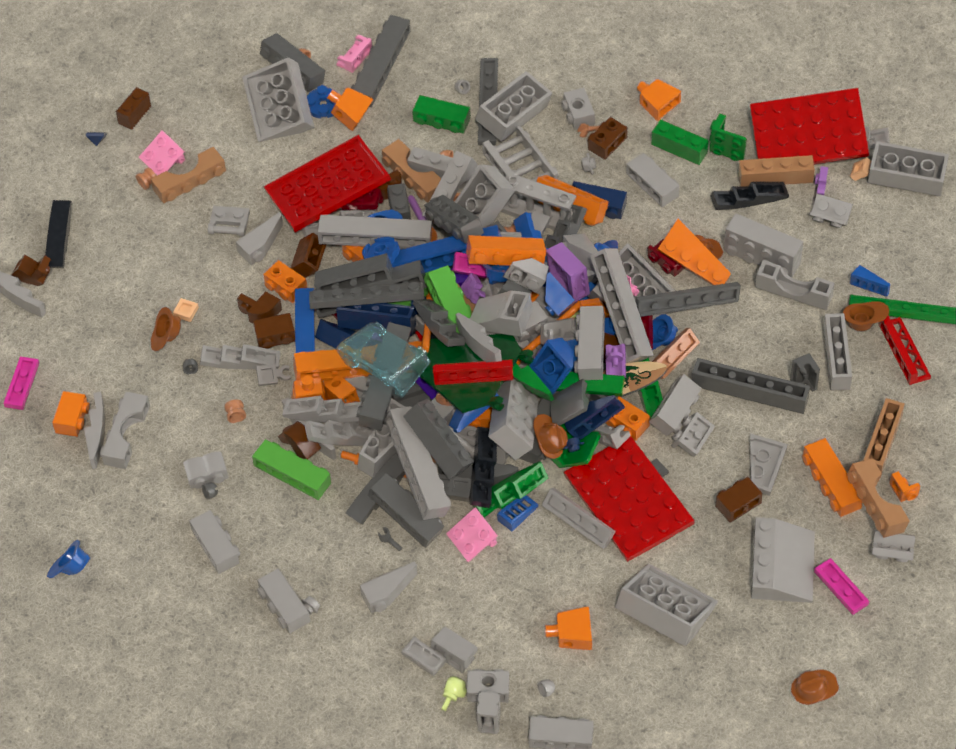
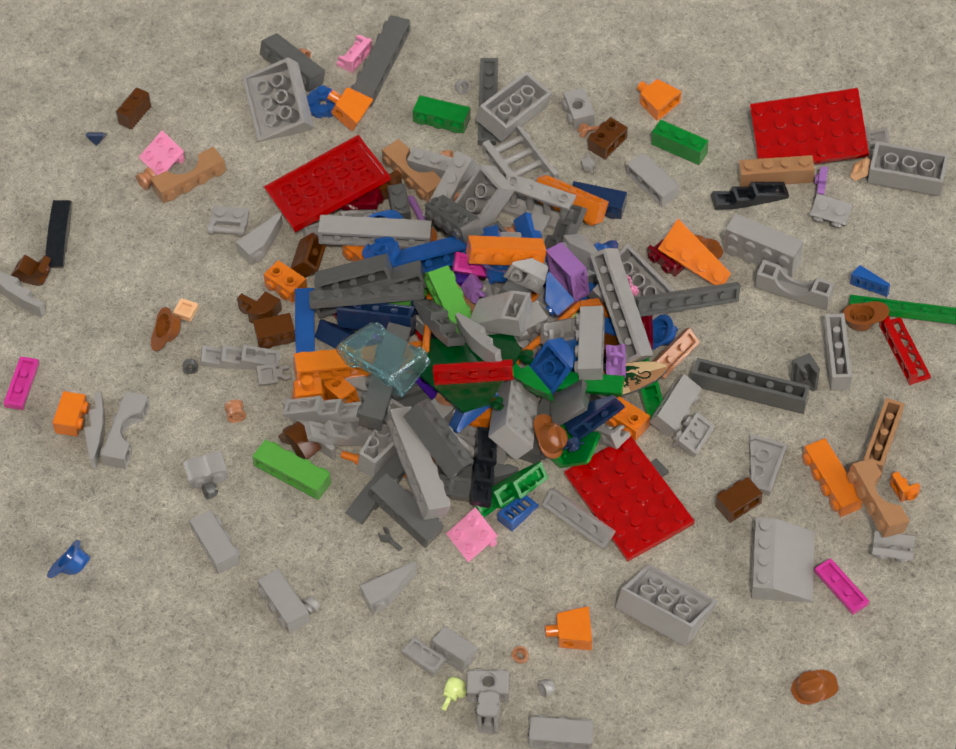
(523, 651): none -> nougat hinge
(725, 142): green bracket -> none

